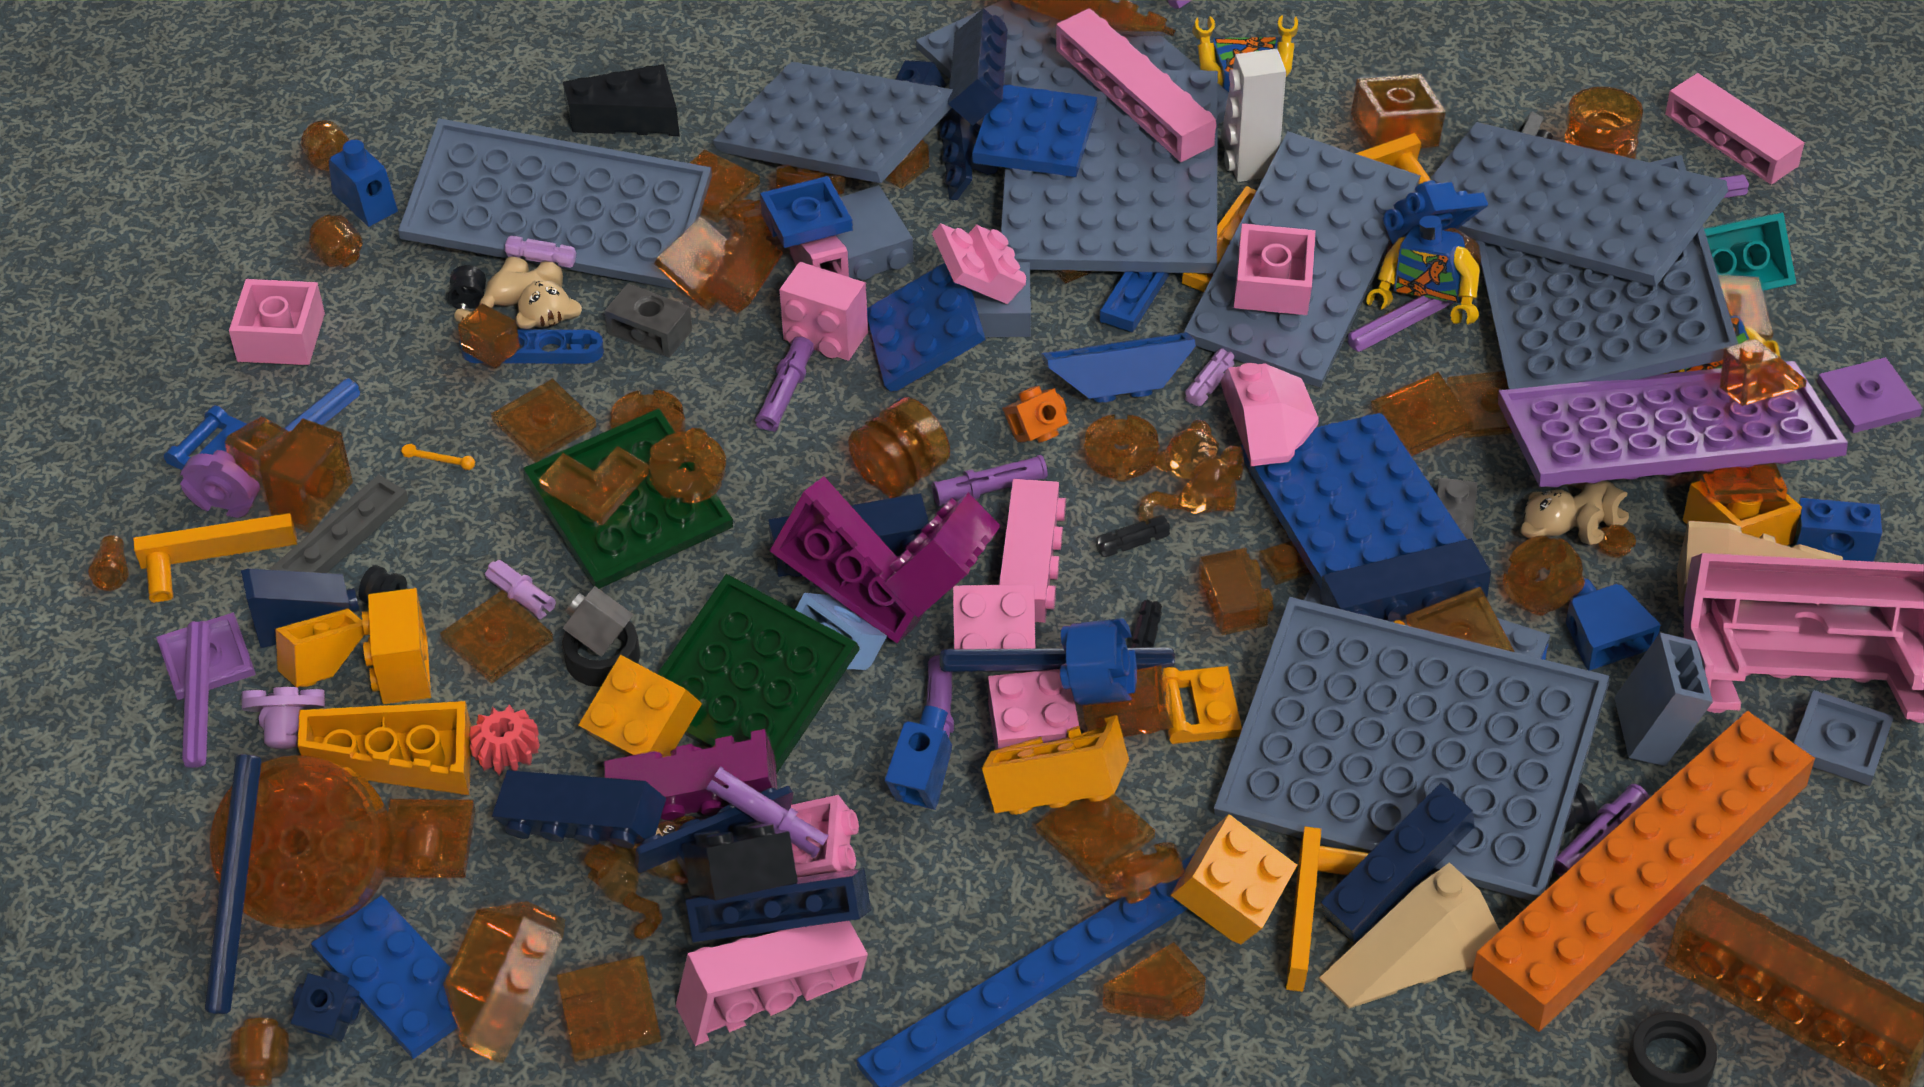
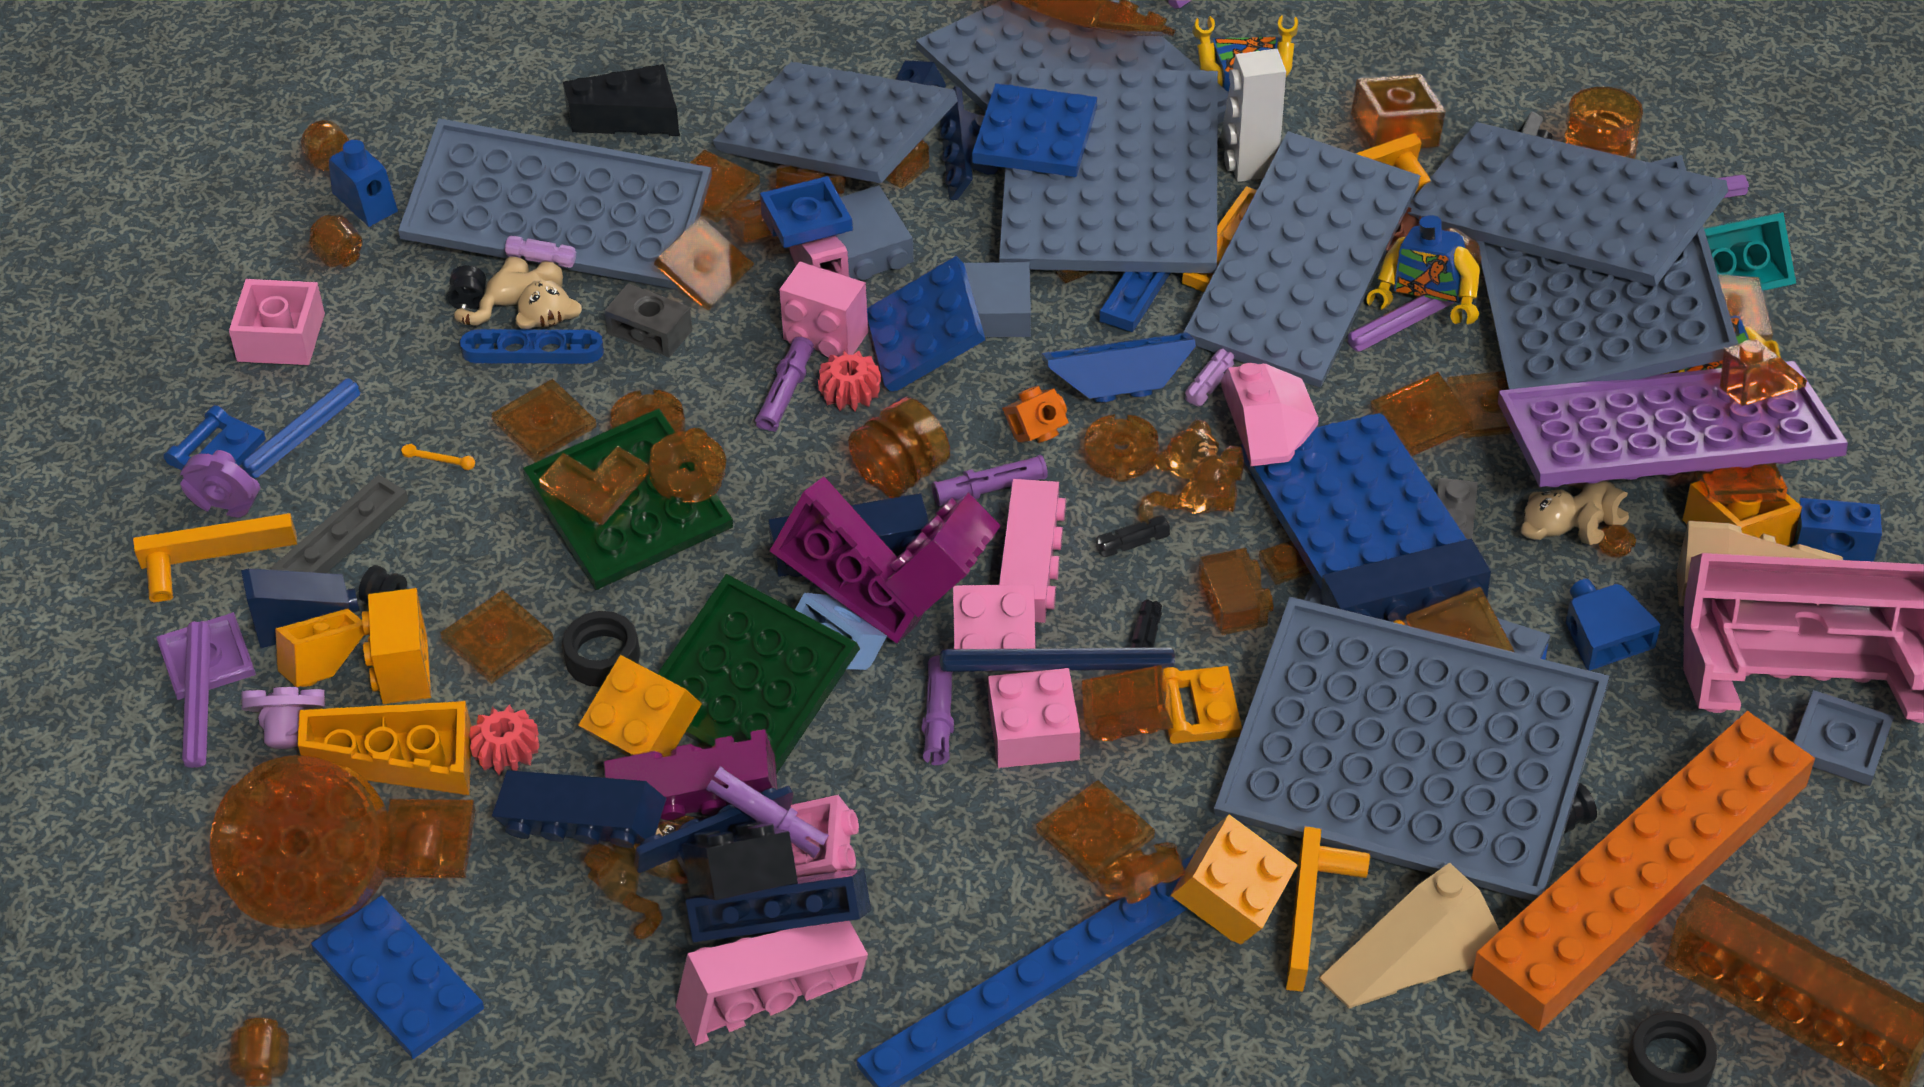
(109, 565): clear orange cone -> none
(233, 884): dark blue axle -> none
(254, 444): clear orange slope -> none
(306, 474): clear orange brick -> none
(325, 1005): dark blue brick -> none
(489, 335): clear orange brick -> none
(500, 974): clear orange wedge -> none
(519, 588): lavender axle -> none
(596, 620): flat silver brick -> none
(609, 1008): clear orange plate -> none
(742, 269): clear orange brick -> none
(849, 380): none -> coral gear
(920, 760): blue torso -> none
(978, 66): dark blue brick -> none
(981, 261): bright pink plate -> none
(1057, 771): light orange wedge -> none
(1098, 662): blue brick -> none
(1136, 85): bright pink brick -> none
(1157, 987): clear orange slope -> none
(1274, 269): bright pink brick -> none
(1398, 863): dark blue brick -> none
(1432, 199): blue plate -> none
(1554, 591): clear orange plate -> none
(1627, 803): medium lavender pin -> none
(1663, 699): sand blue brick -> none
(1734, 128): bright pink brick -> none
(1869, 395): medium lavender plate -> none

